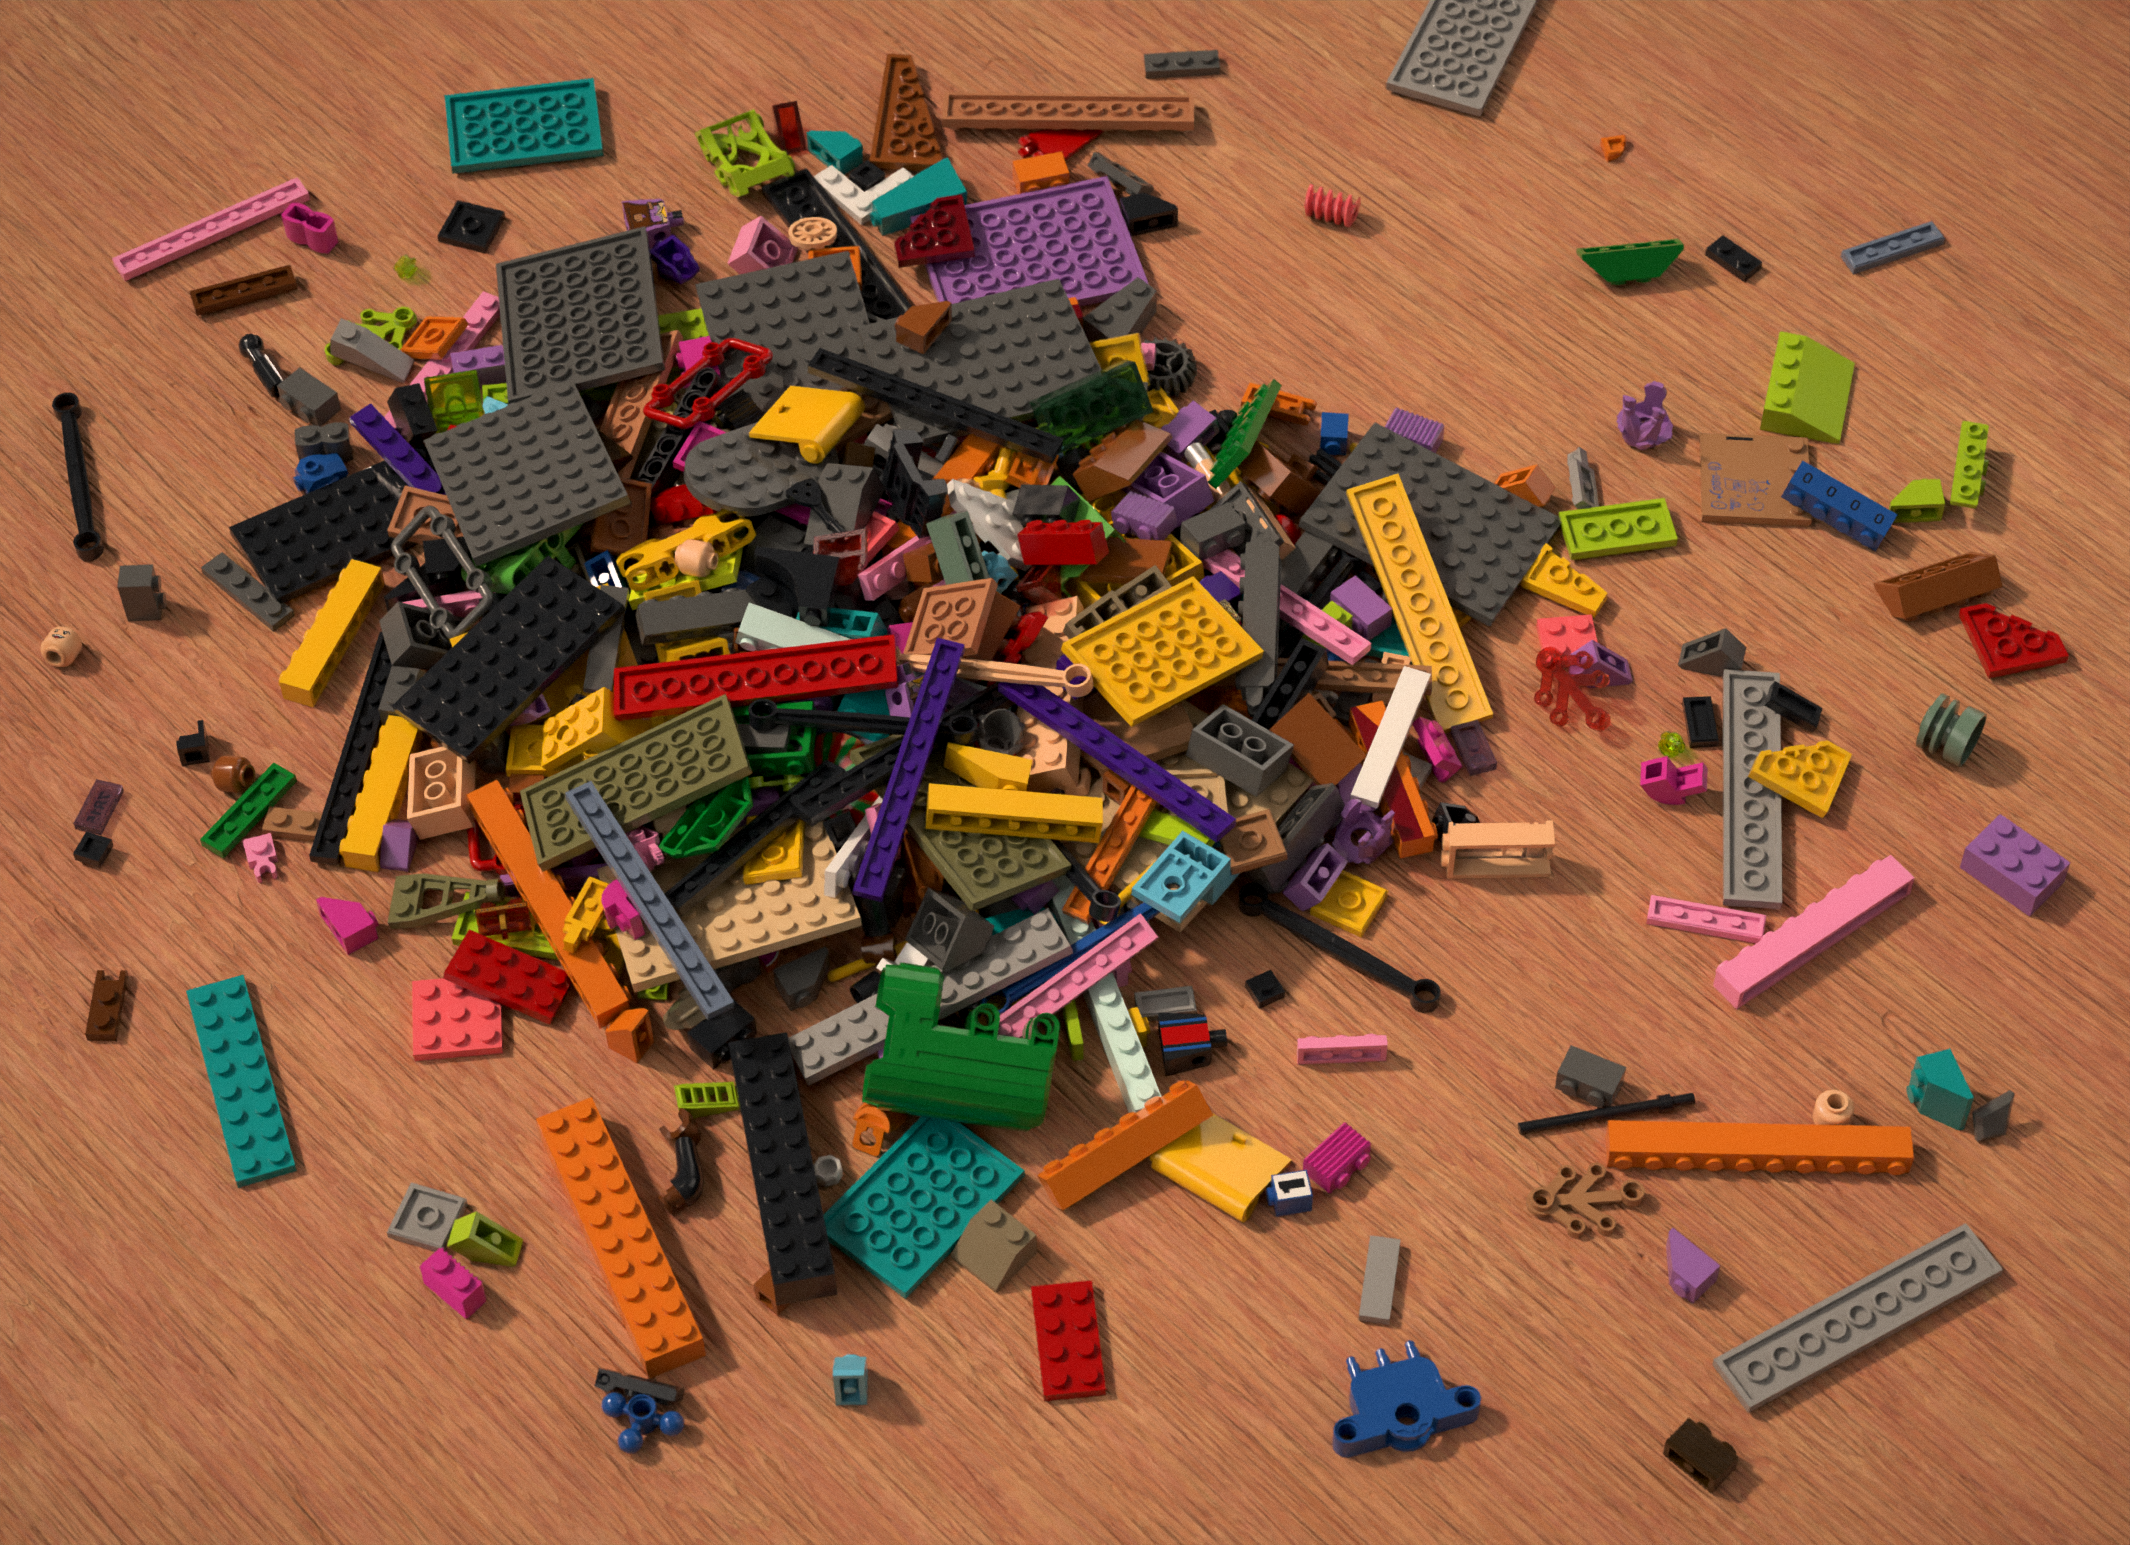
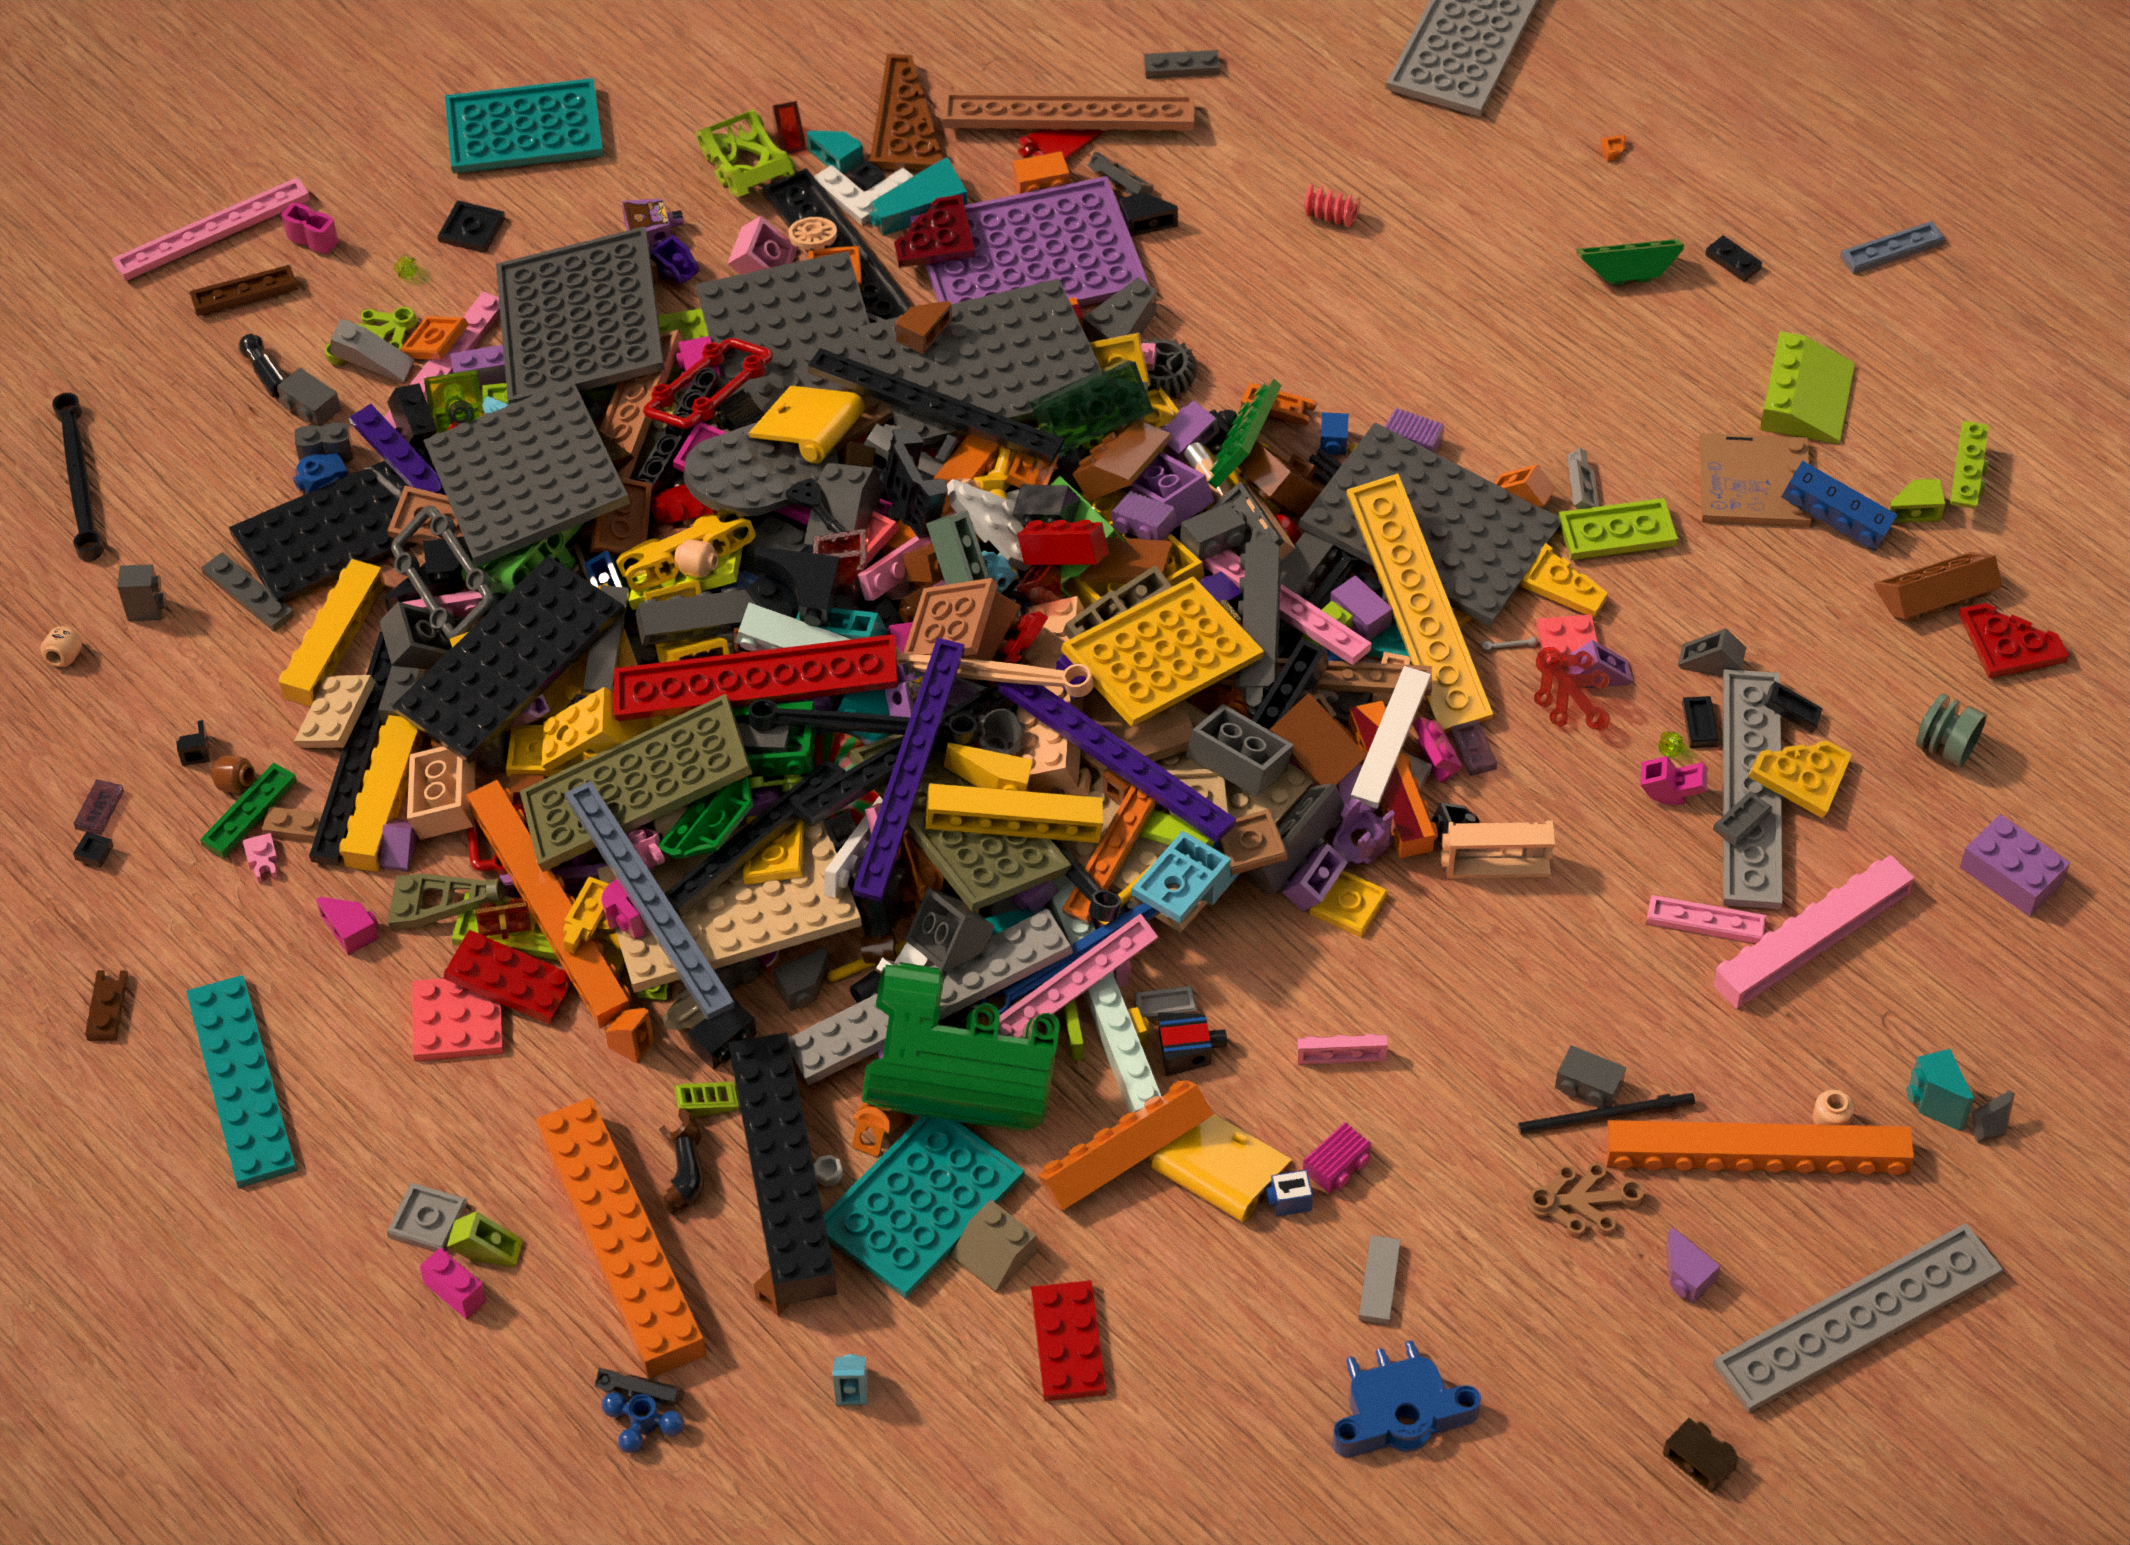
(335, 711): none -> tan plate
(460, 405): none -> cone
(1264, 989): black plate -> none
(1339, 948): black piece -> none
(1487, 646): none -> light grey hinge
(1657, 424): medium lavender piece -> none
(1742, 818): none -> dark grey plate

